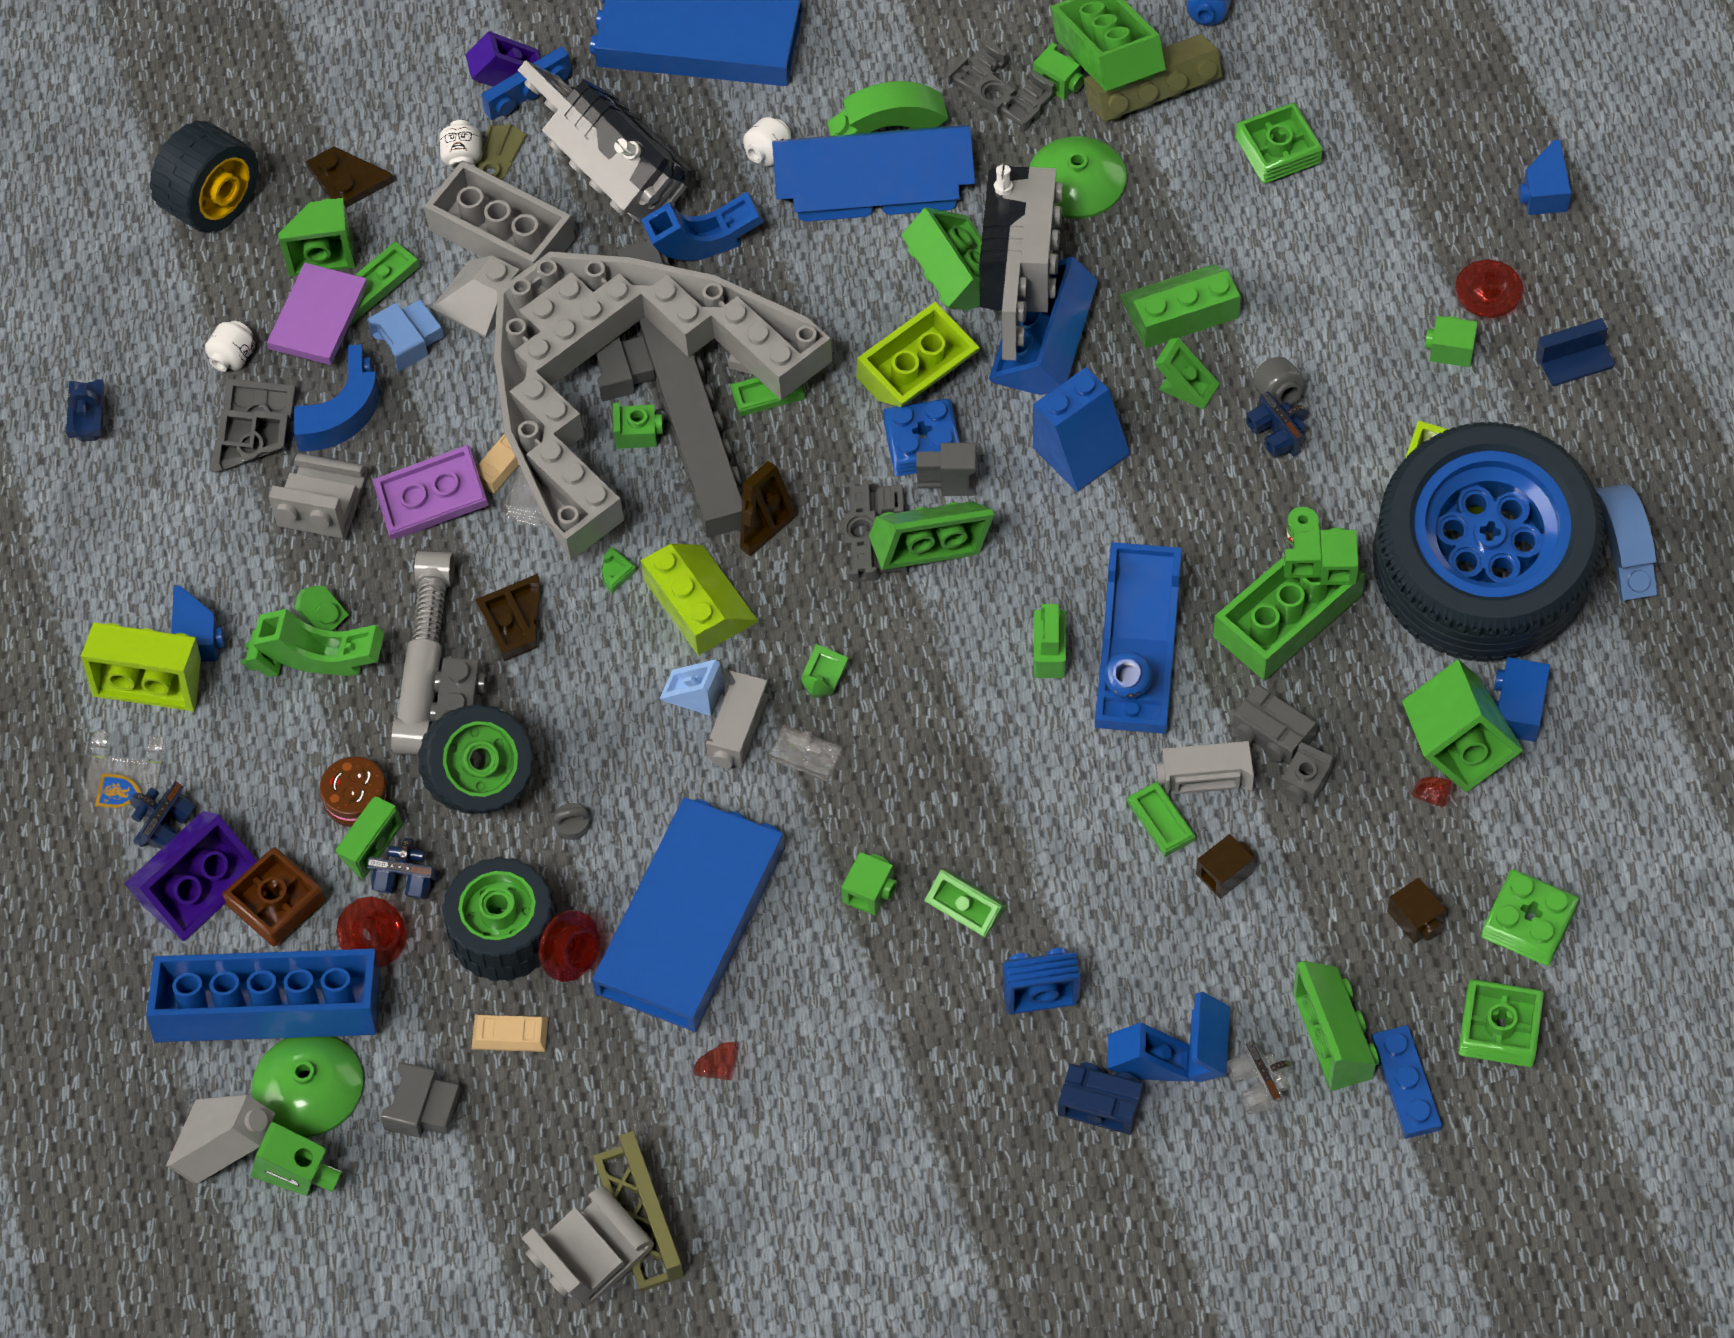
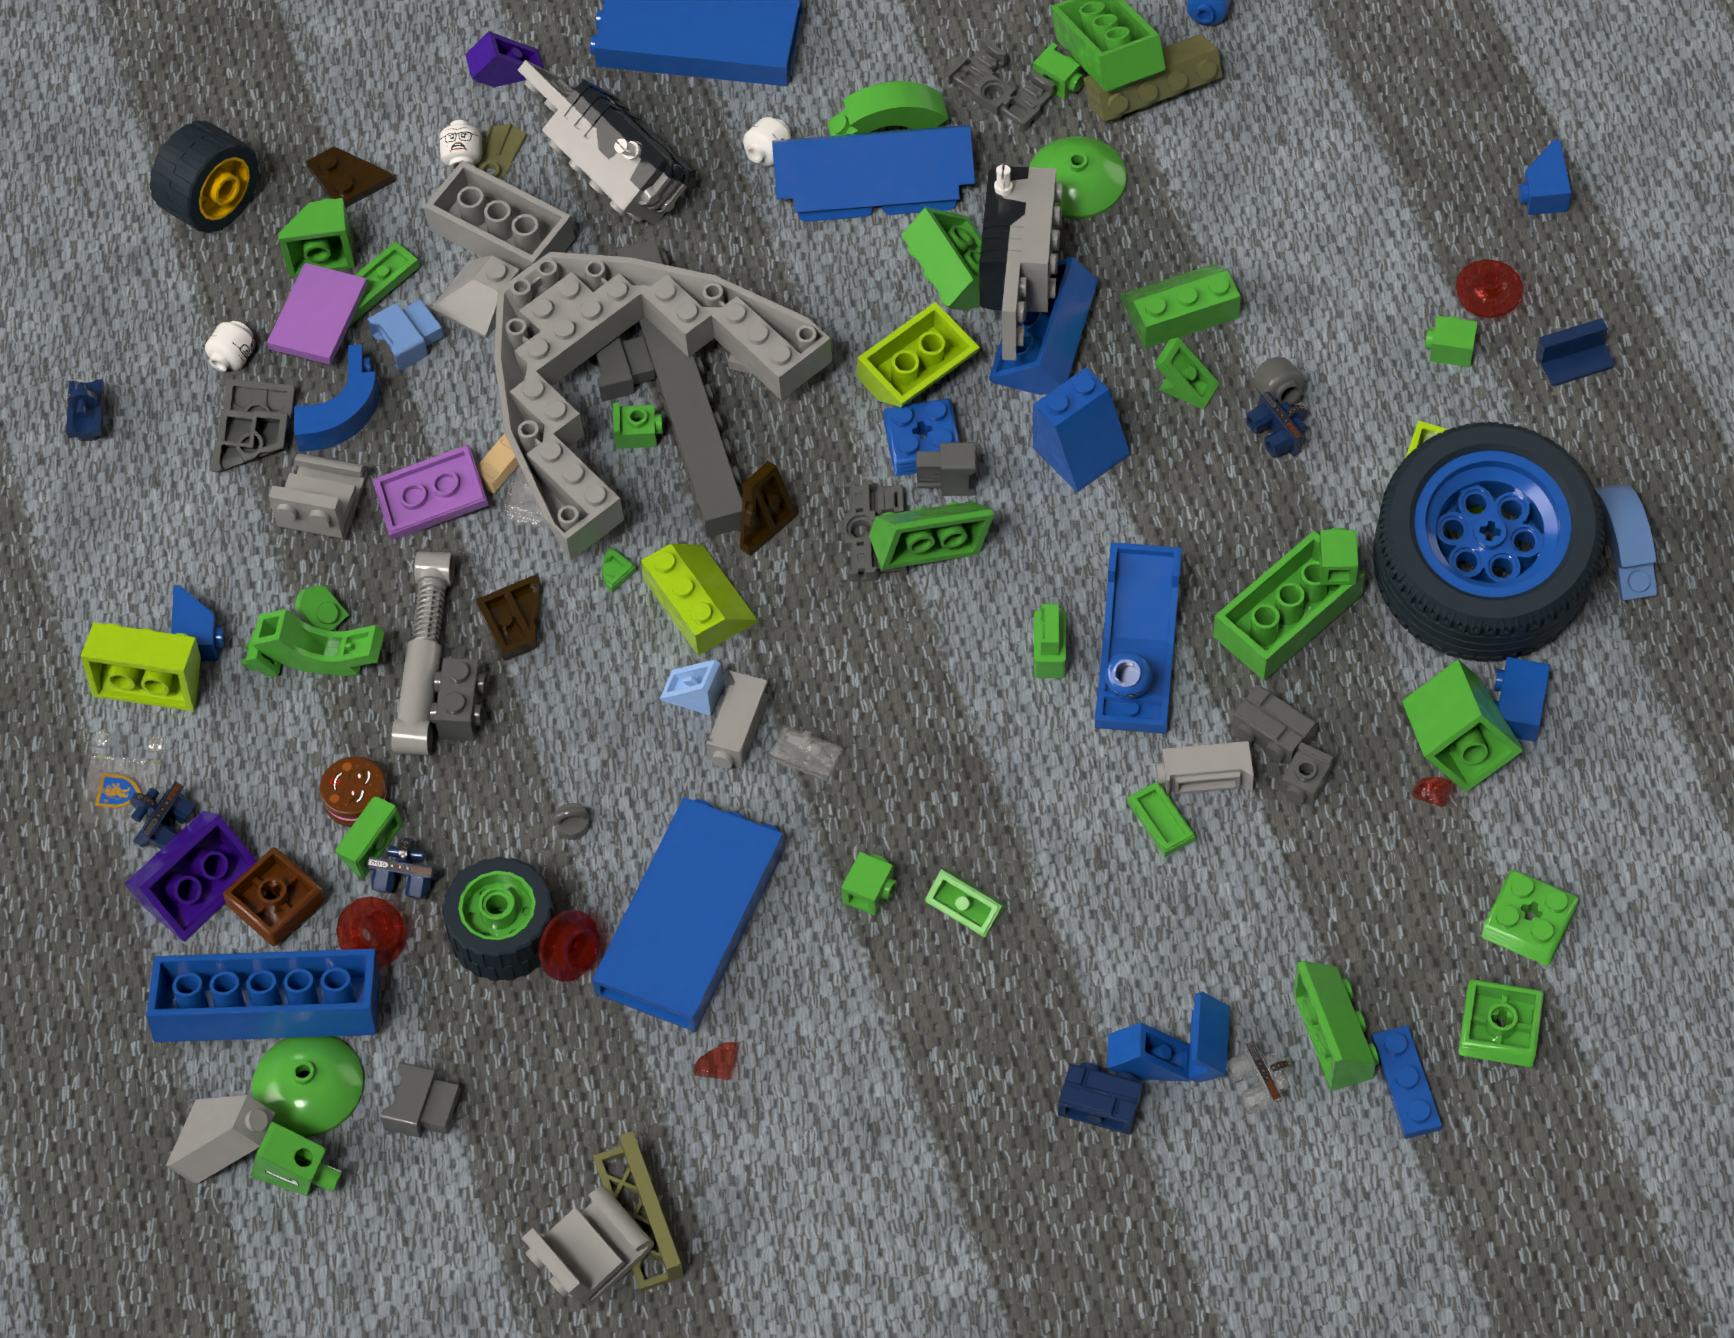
(503, 753): wheel -> none
(510, 1033): tan tile -> none
(512, 91): blue plate -> none
(703, 235): blue arch -> none
(753, 396): bright green tile -> none
(823, 672): bright green plate -> none
(1041, 981): blue brick -> none
(1225, 865): dark brown brick -> none
(1278, 142): bright green brick -> none
(1304, 536): bright green leg -> none
(1417, 911): dark brown brick -> none

